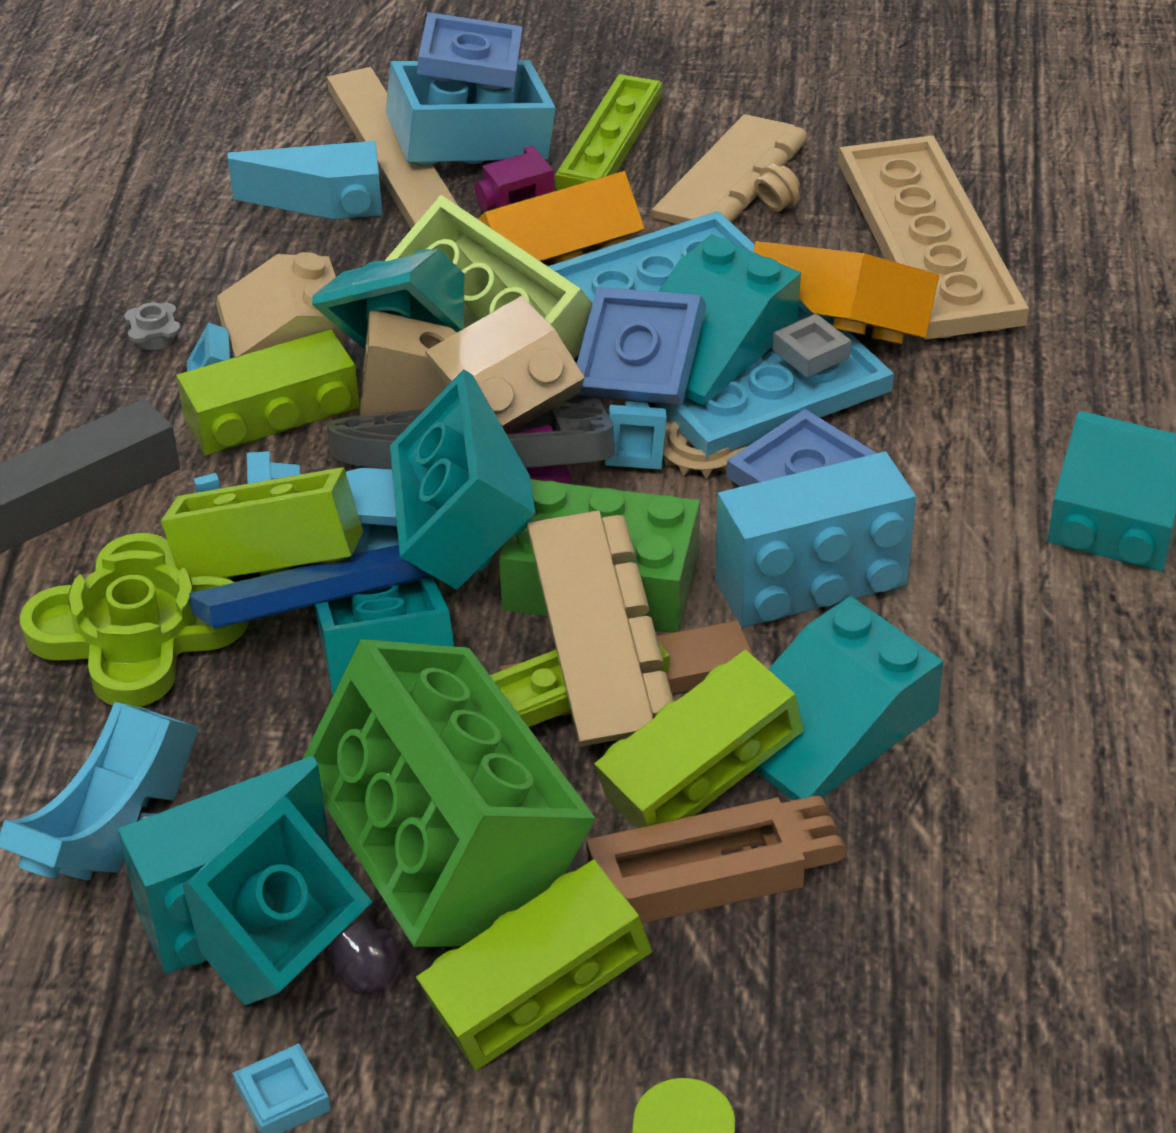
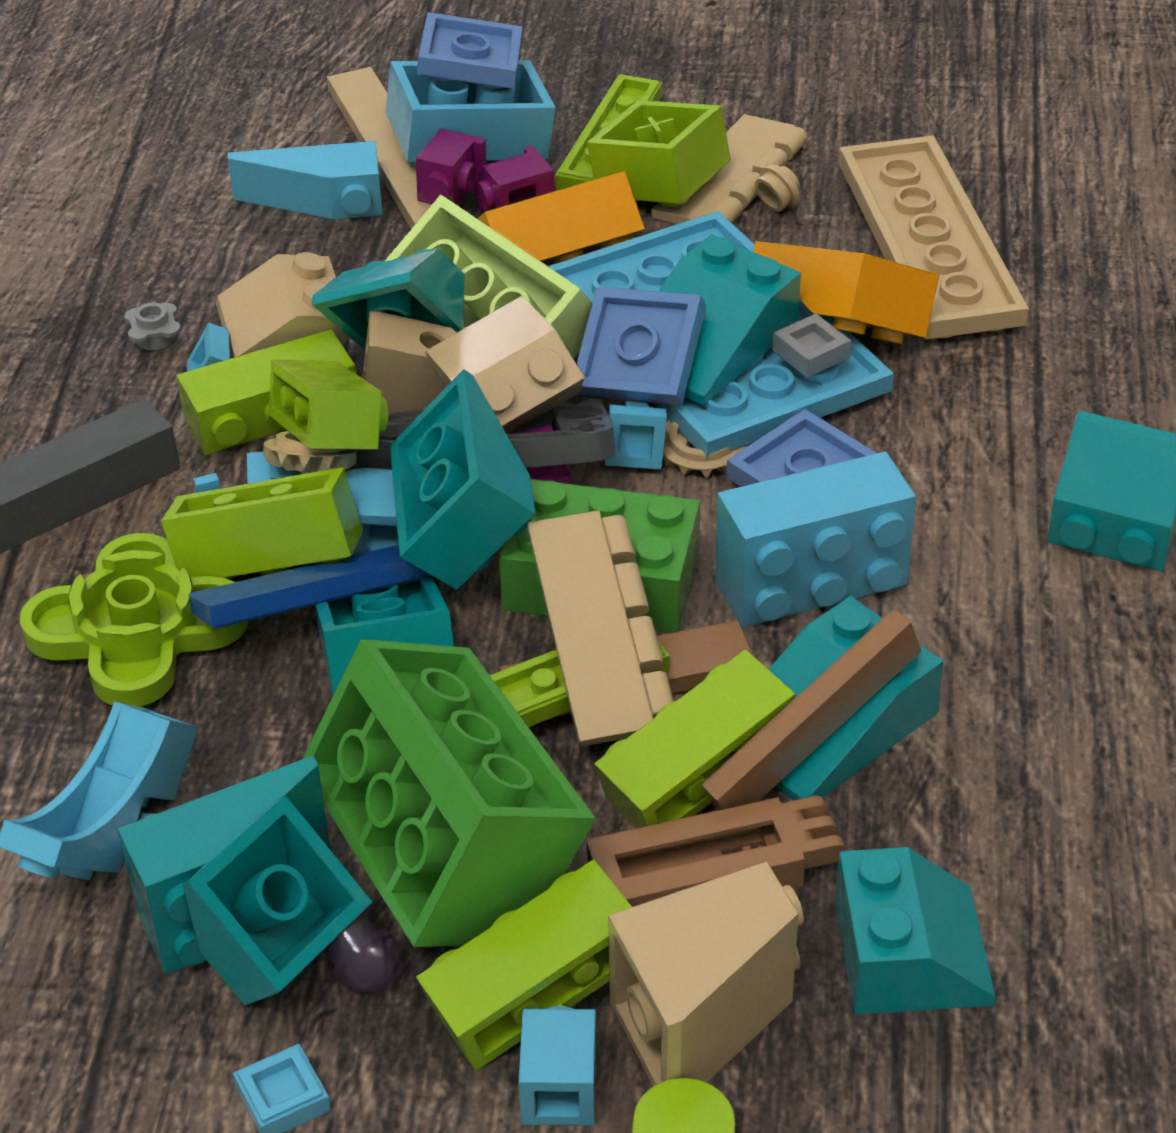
(292, 454): none -> tan gear
(326, 404): none -> lime brick
(449, 166): none -> magenta brick
(558, 1066): none -> medium azure brick
(663, 149): none -> lime brick
(704, 970): none -> tan slope
(814, 714): none -> medium nougat tile
(909, 934): none -> teal slope

